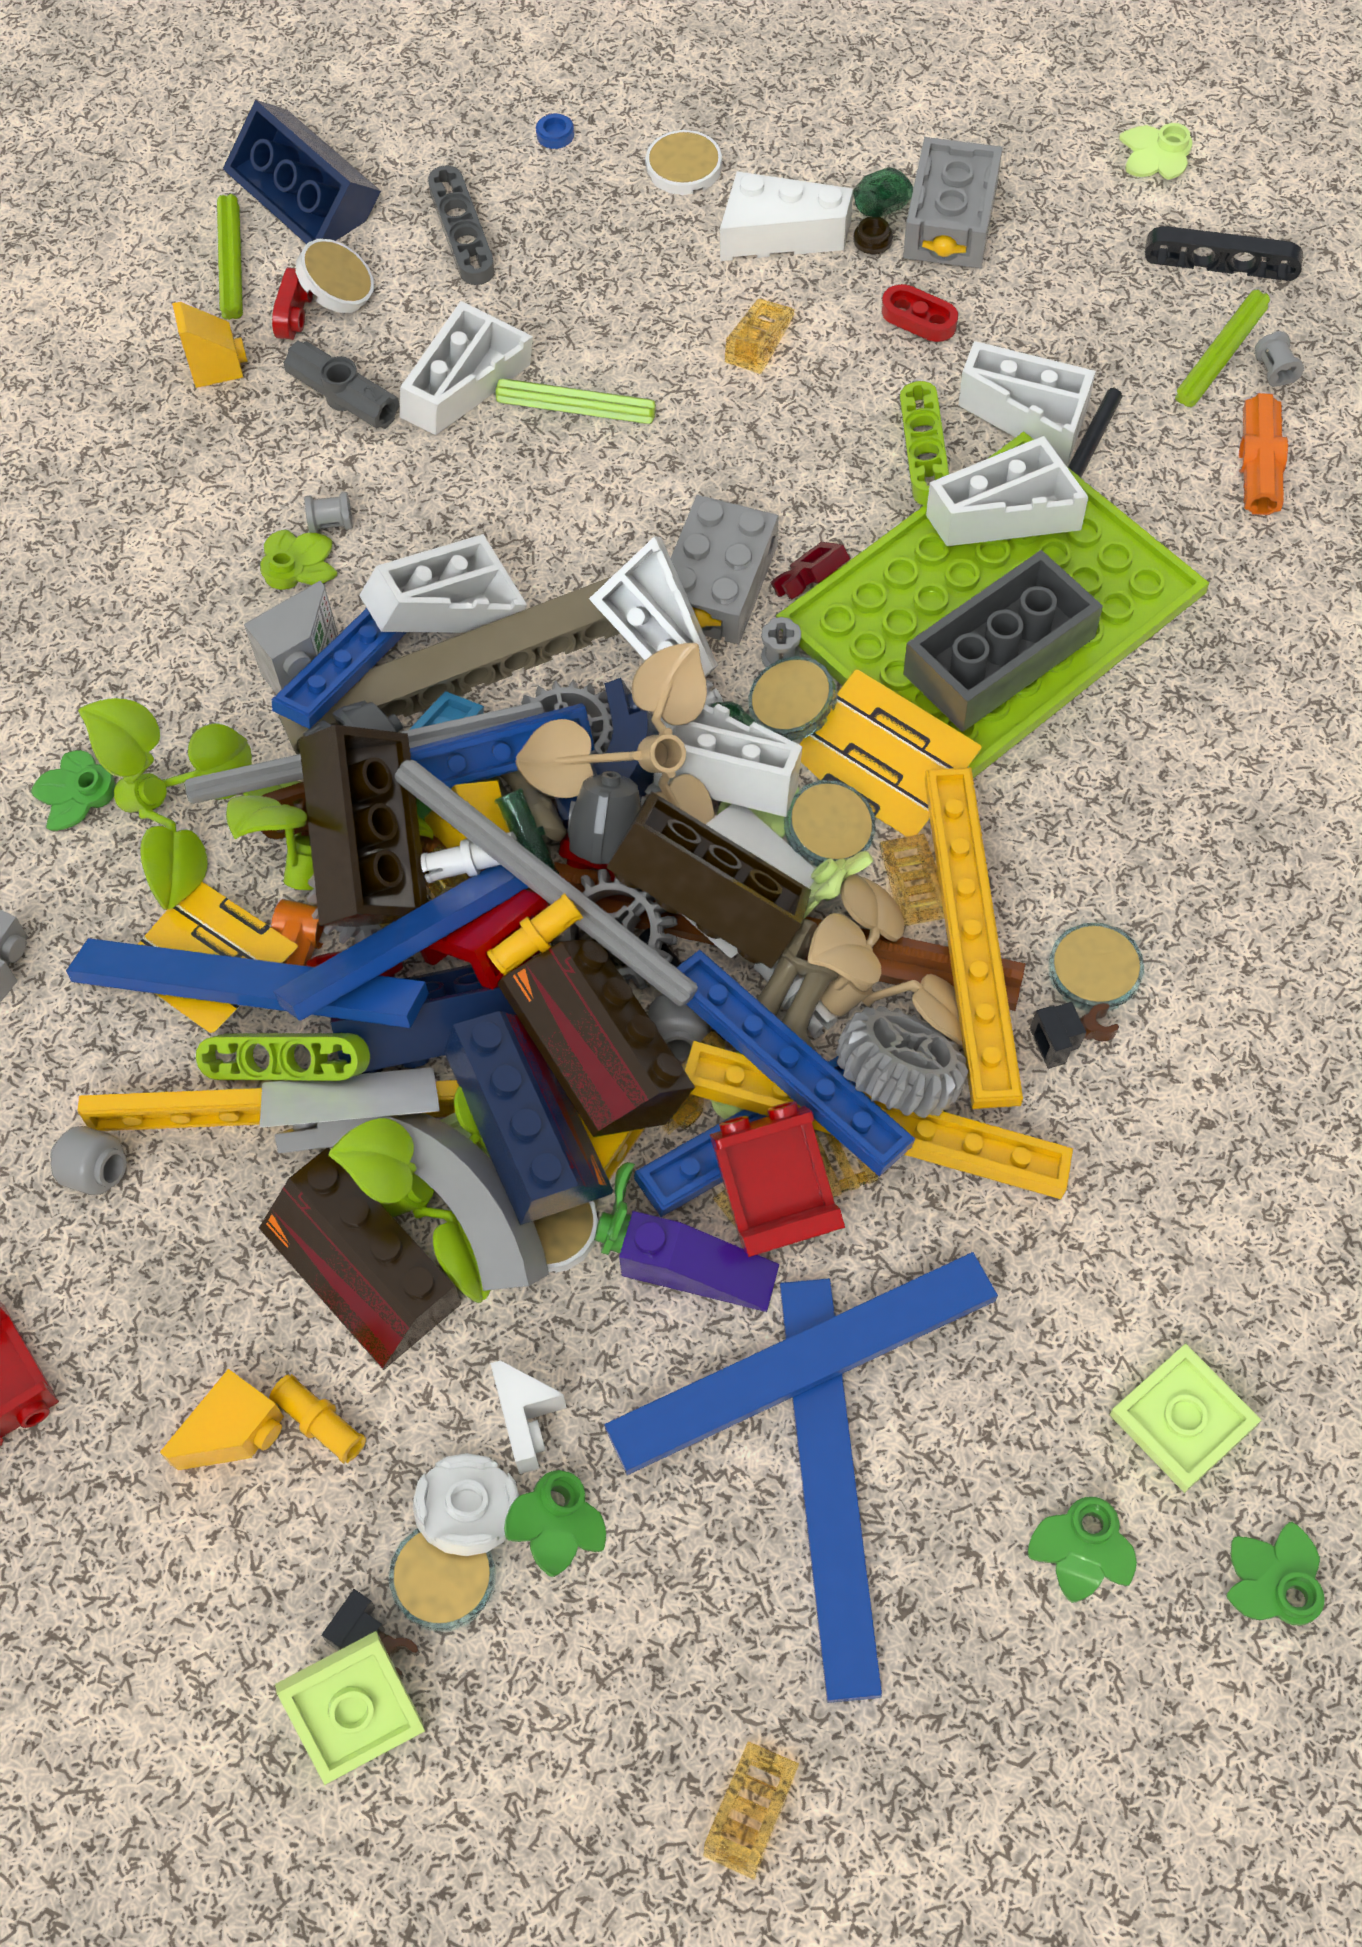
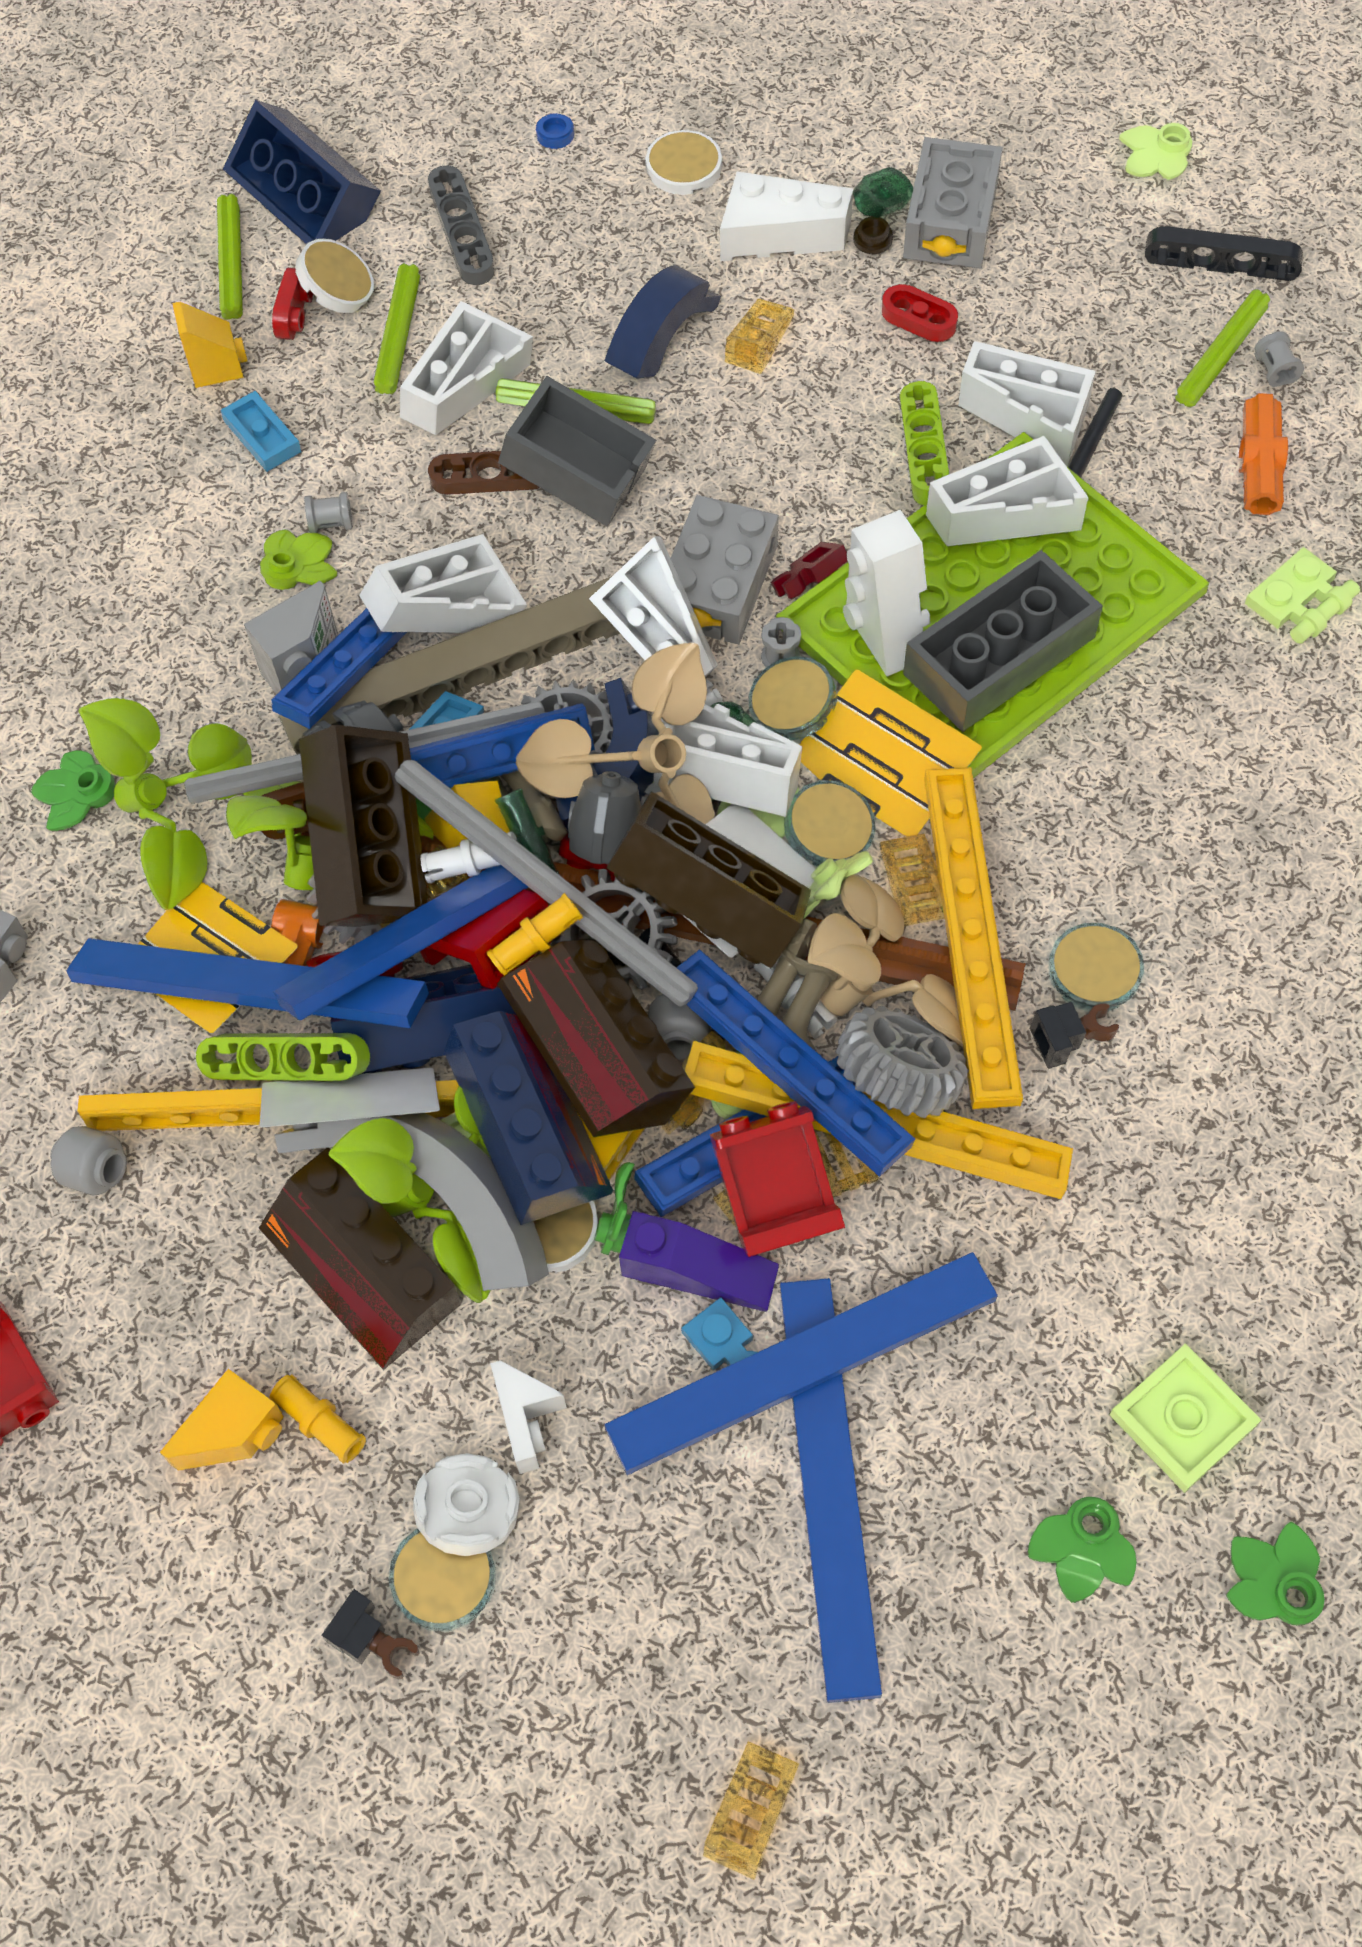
(261, 431): none -> dark azure plate
(341, 384): dark grey piece -> none
(349, 1707): yellowish green plate -> none
(396, 329): none -> lime axle
(476, 462): none -> reddish brown beam
(555, 1529): bright green plate -> none
(576, 450): none -> dark grey piece
(654, 319): none -> dark blue arch
(718, 1335): none -> dark azure plate
(885, 588): none -> white wedge
(1293, 586): none -> yellowish green plate

